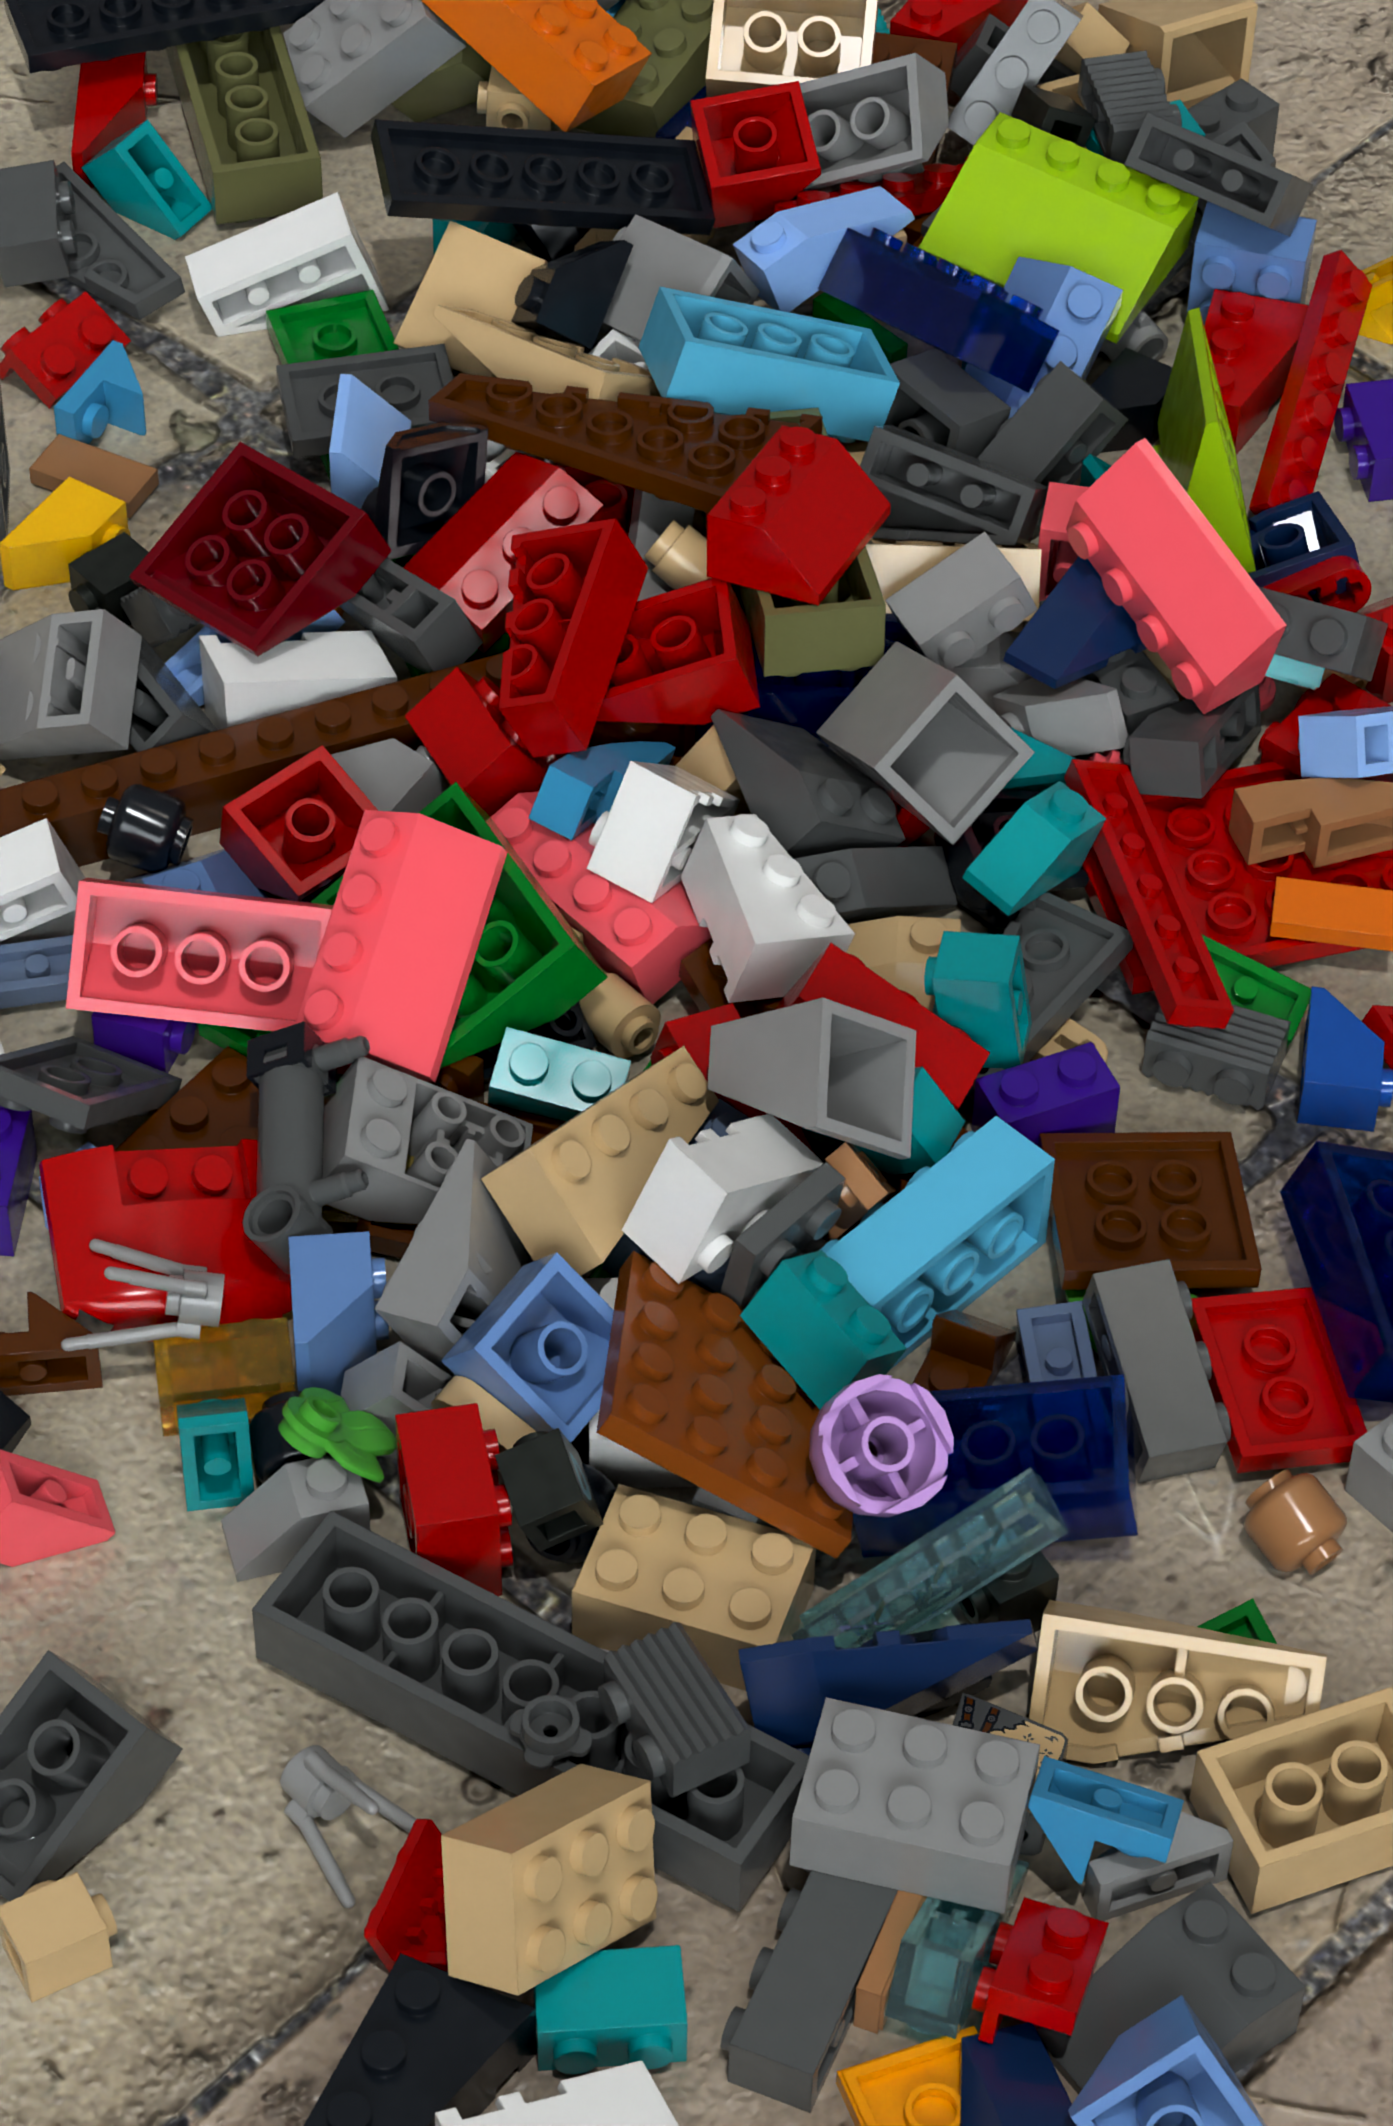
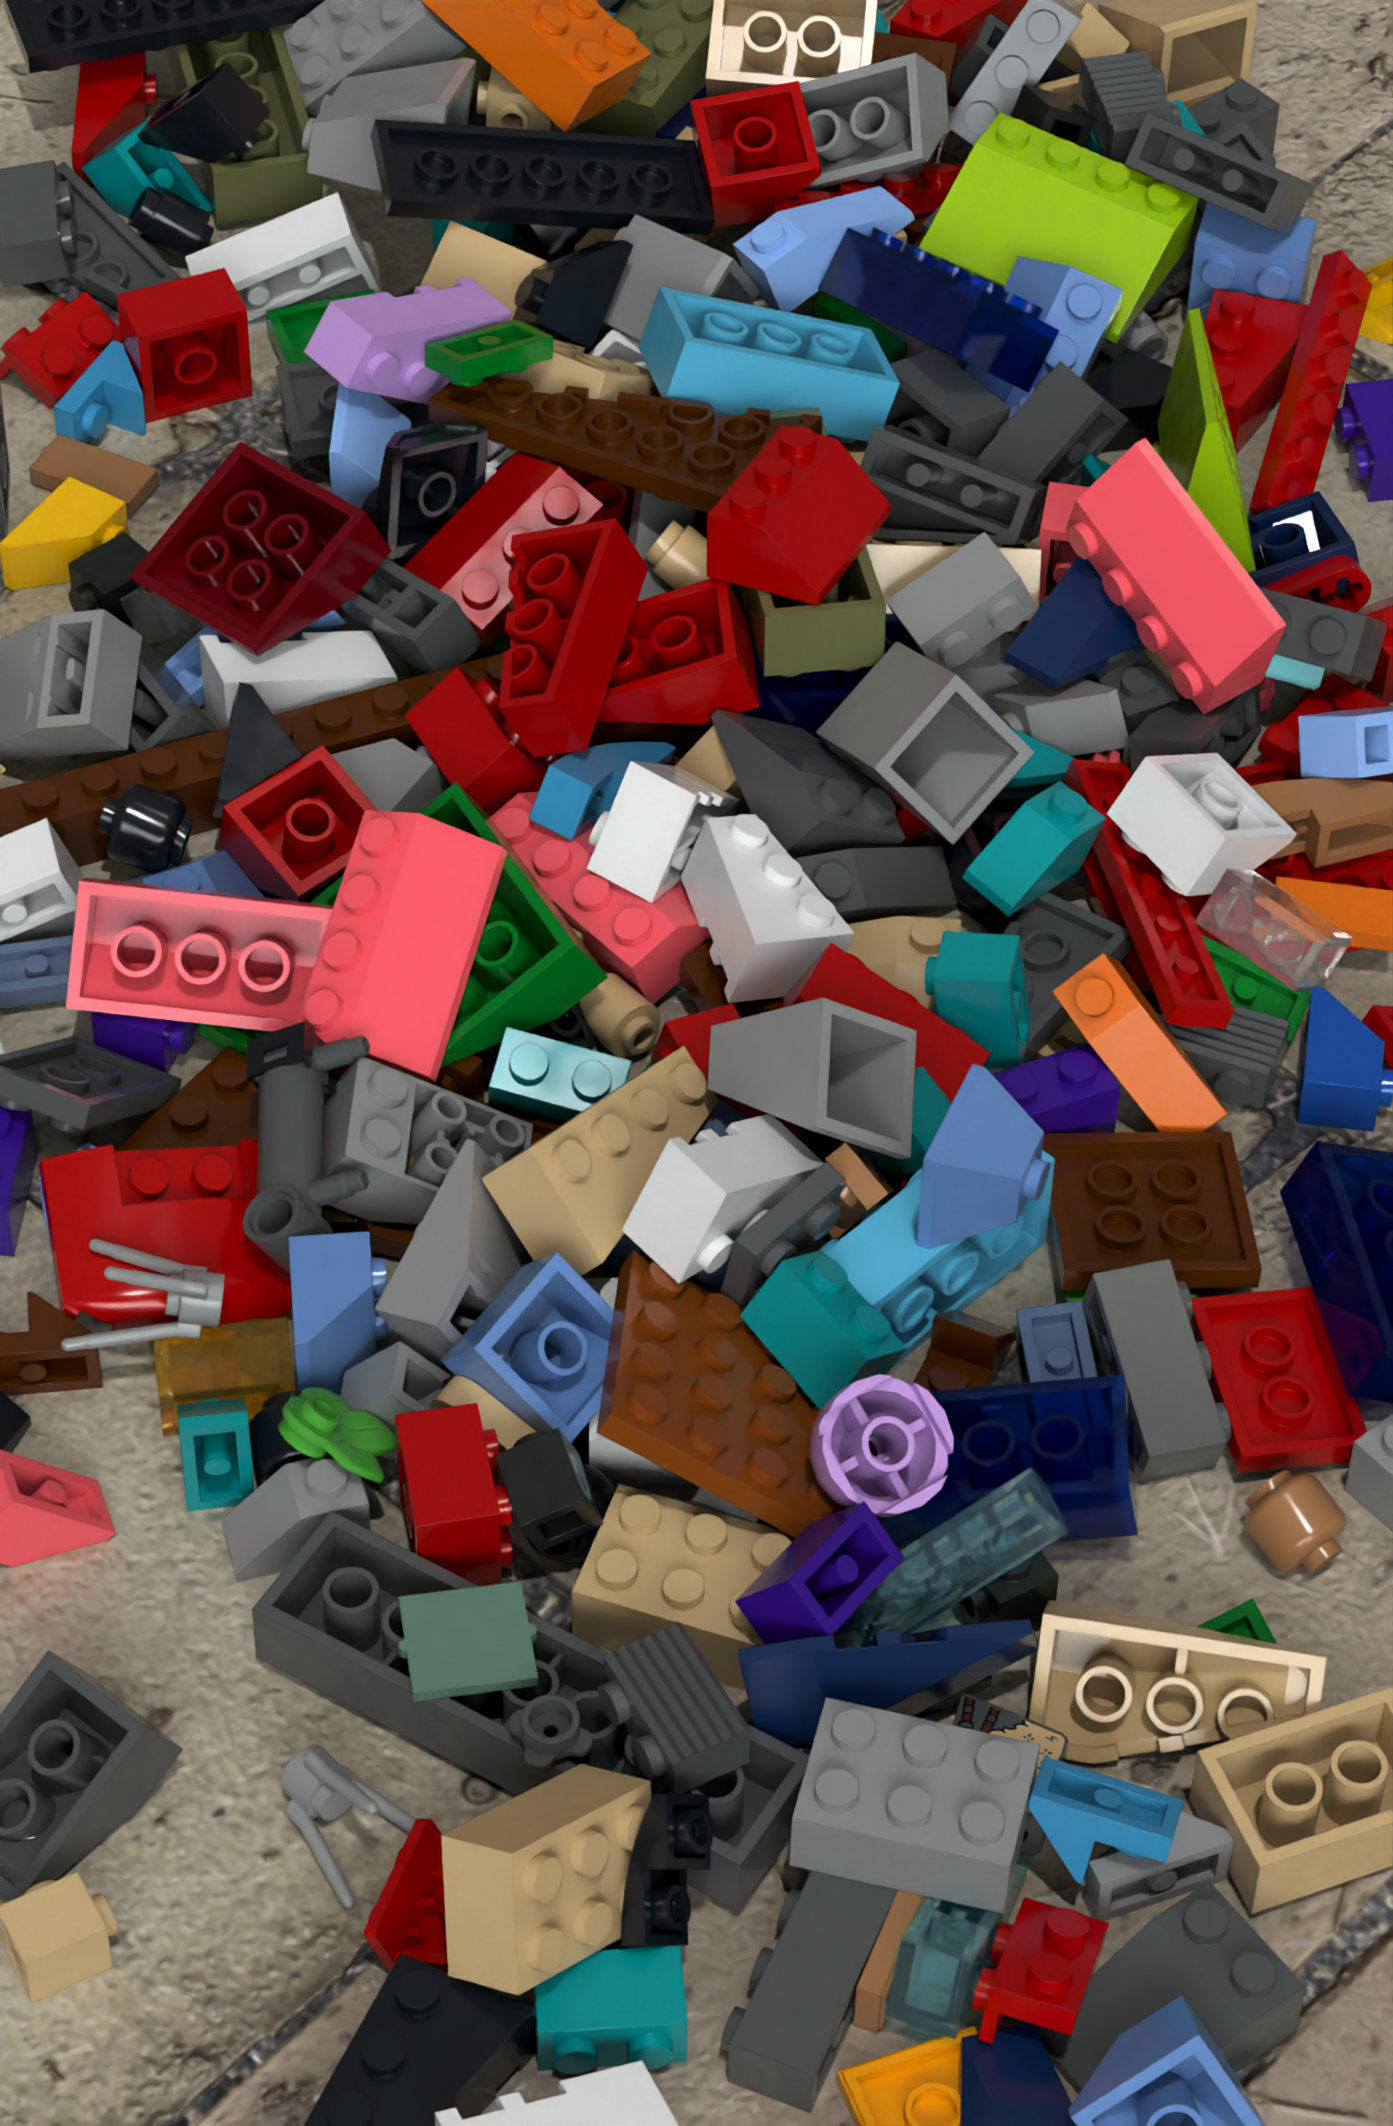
(170, 222): none -> black brick
(187, 343): none -> red brick
(208, 118): none -> black slope
(253, 748): none -> black slope
(341, 133): none -> light grey slope
(380, 339): none -> lavender wedge
(467, 1641): none -> sand green piece
(488, 351): none -> green plate
(669, 1843): none -> black slope
(821, 1577): none -> dark purple brick
(979, 1164): none -> medium blue slope
(1139, 1047): none -> orange slope
(1197, 820): none -> white slope
(1273, 930): none -> clear brick

